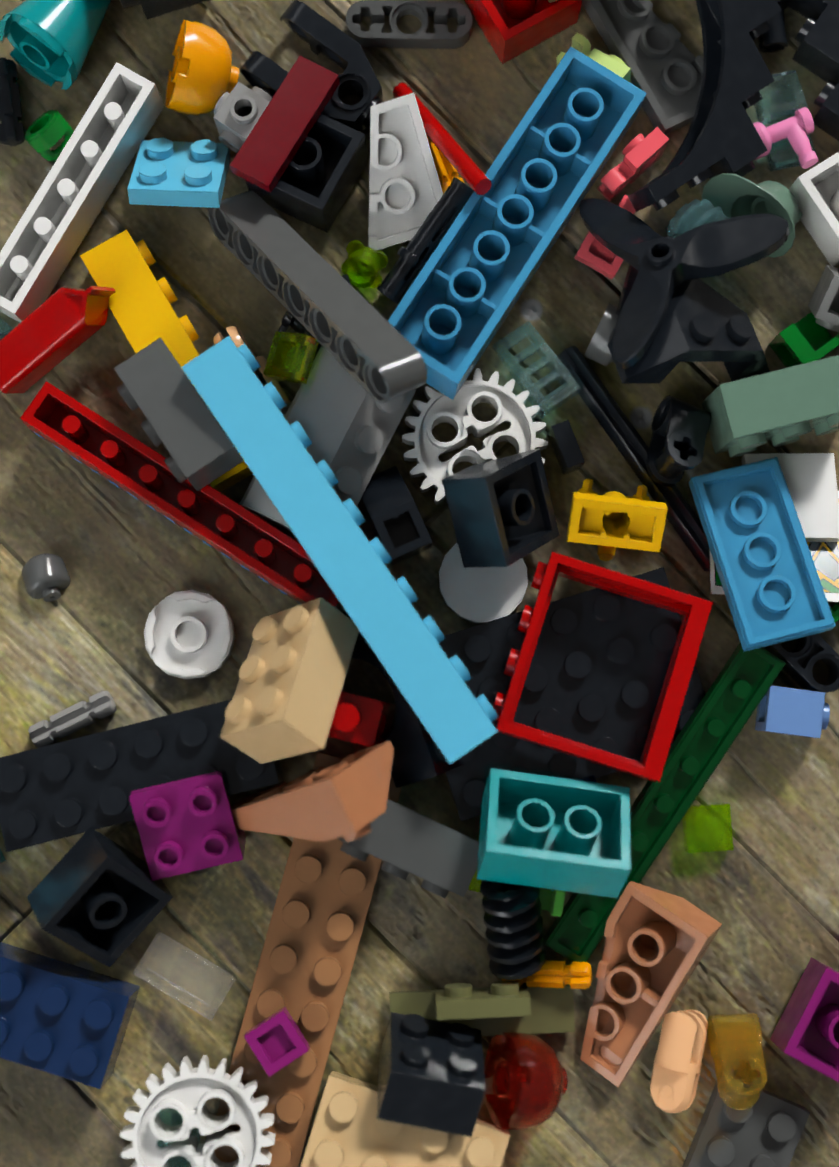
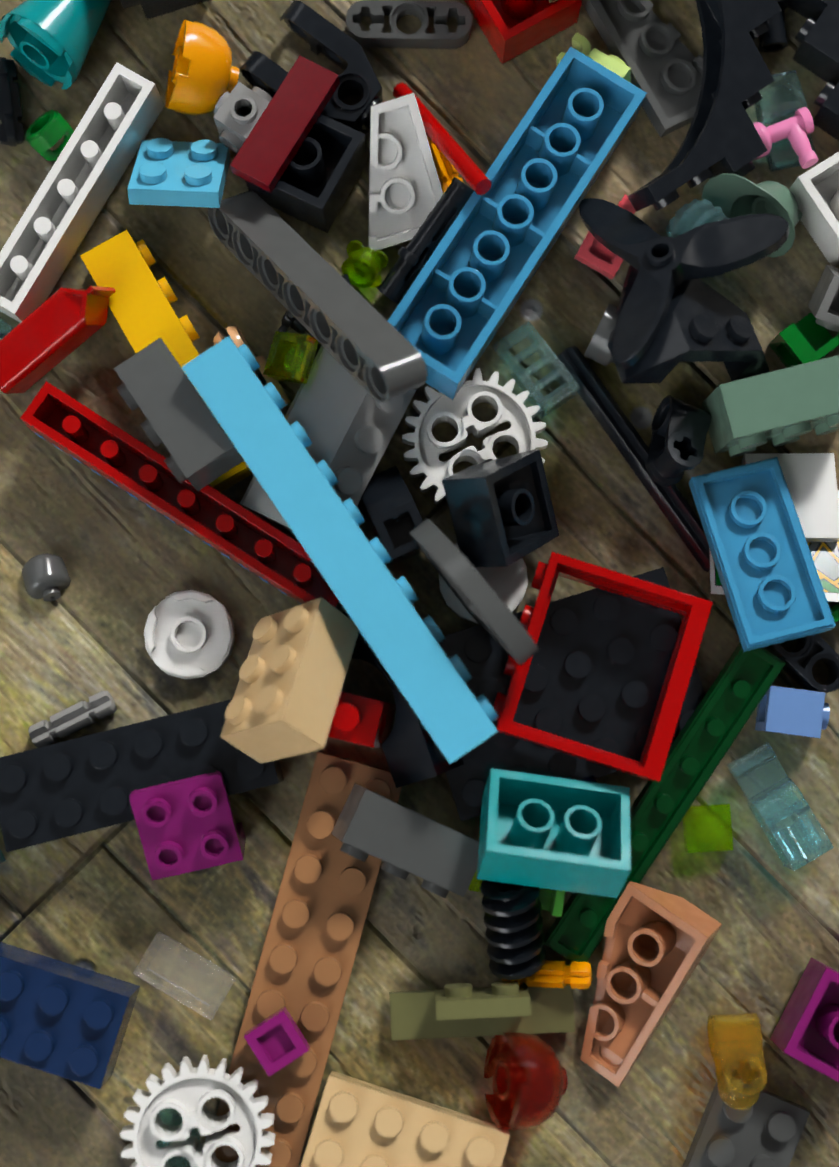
(98, 898): black brick -> none
(323, 801): nougat wedge -> none
(431, 1074): black brick -> none
(474, 592): none -> dark grey beam
(565, 447): black tile -> none
(616, 520): yellow piece -> none
(639, 156): coral plate -> none
(678, 1060): light nougat arm -> none
(779, 808): none -> clear light blue piece

